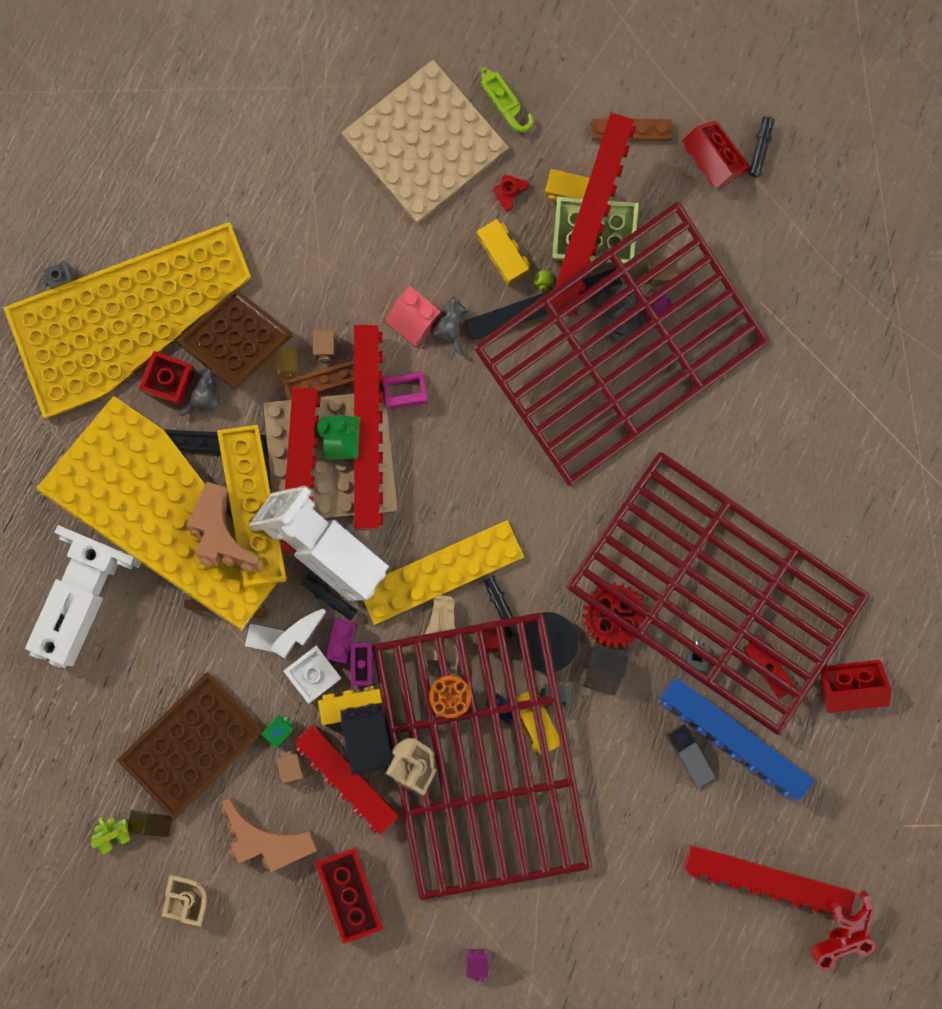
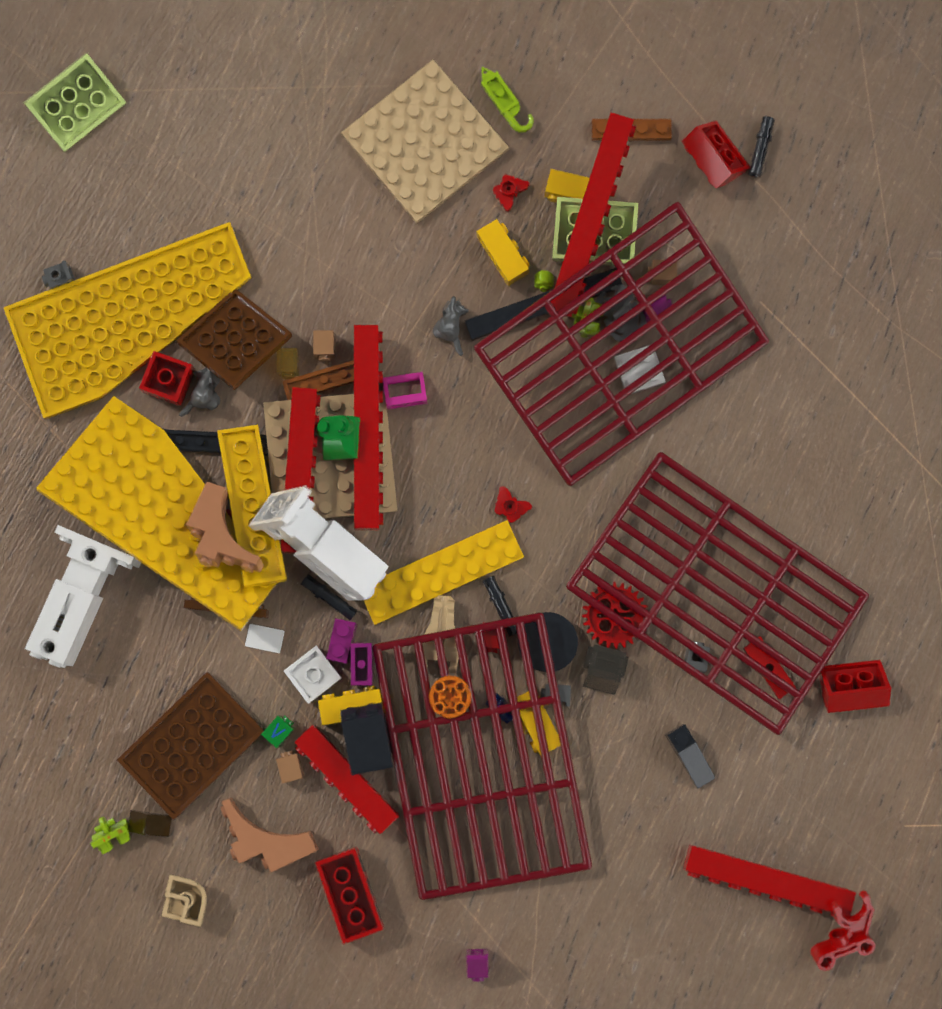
(74, 102): none -> yellowish green slope
(299, 632): white slope -> none
(412, 765): tan brick -> none
(413, 316): coral slope -> none
(518, 507): none -> red animal
(593, 328): none -> lime hips
(640, 369): none -> white plate
(736, 739): blue brick -> none

